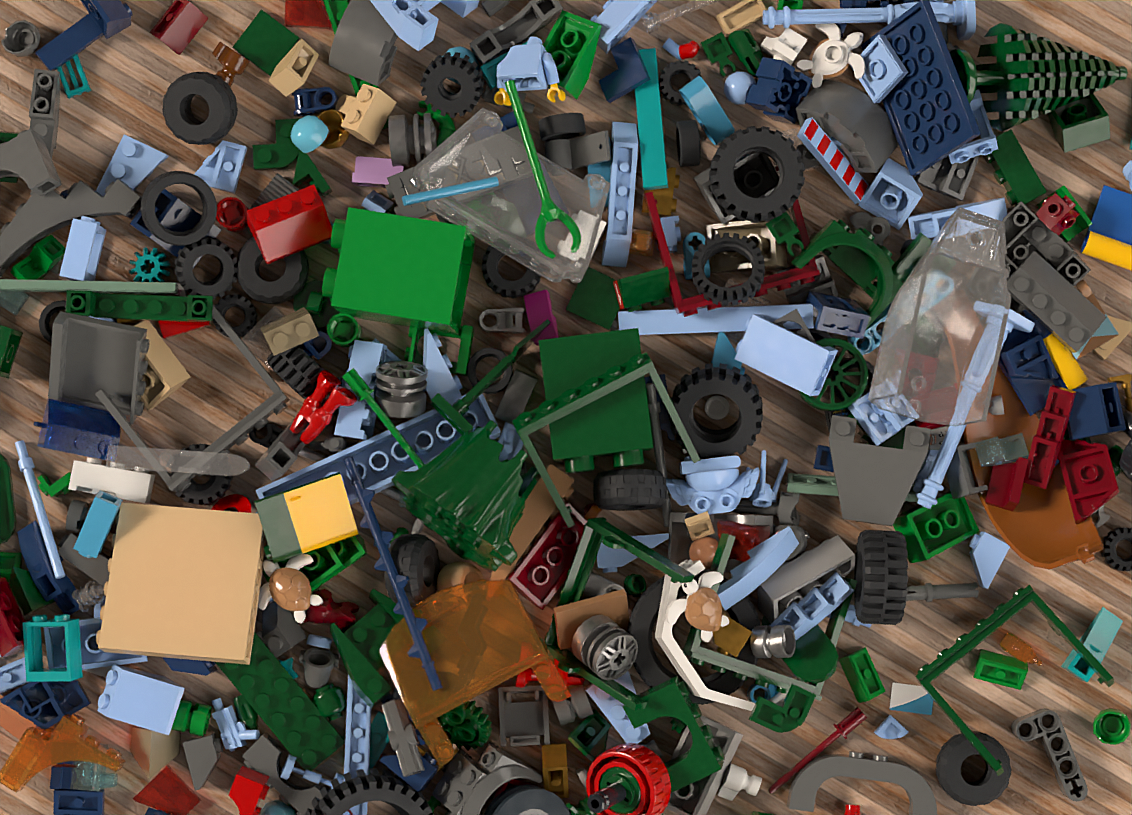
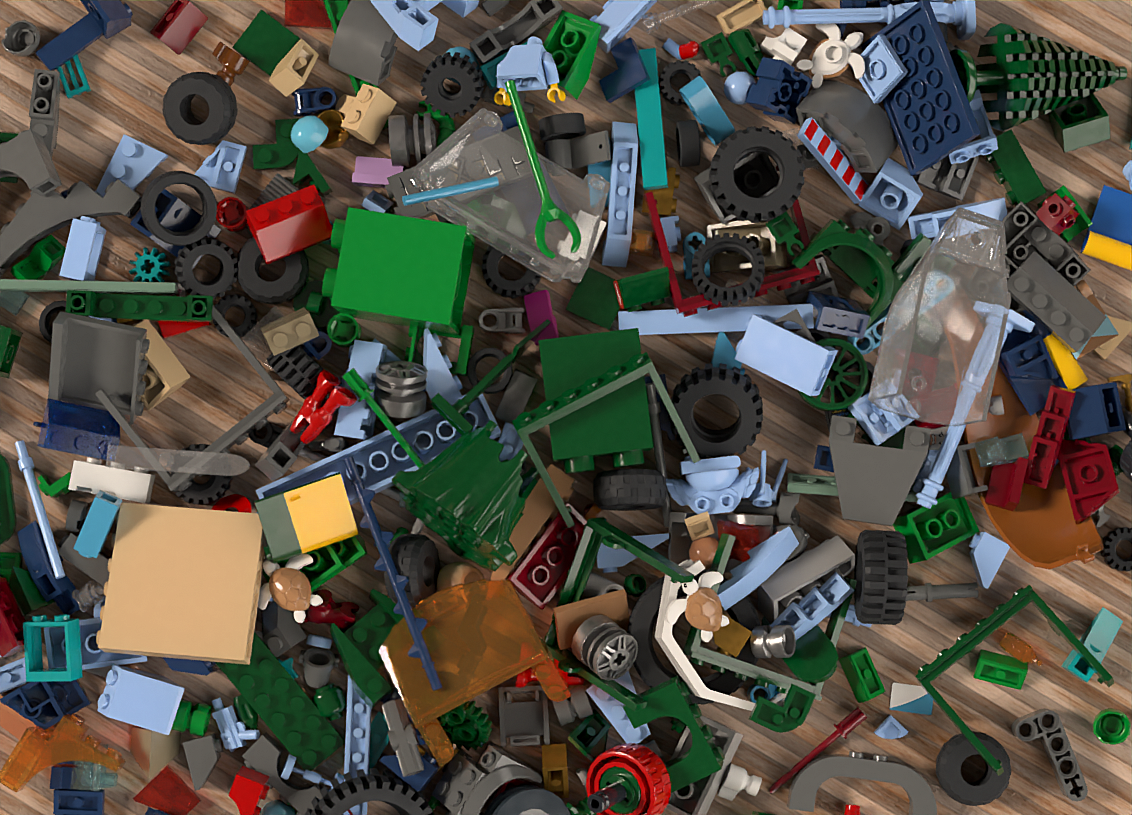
(716, 407): white tile -> none

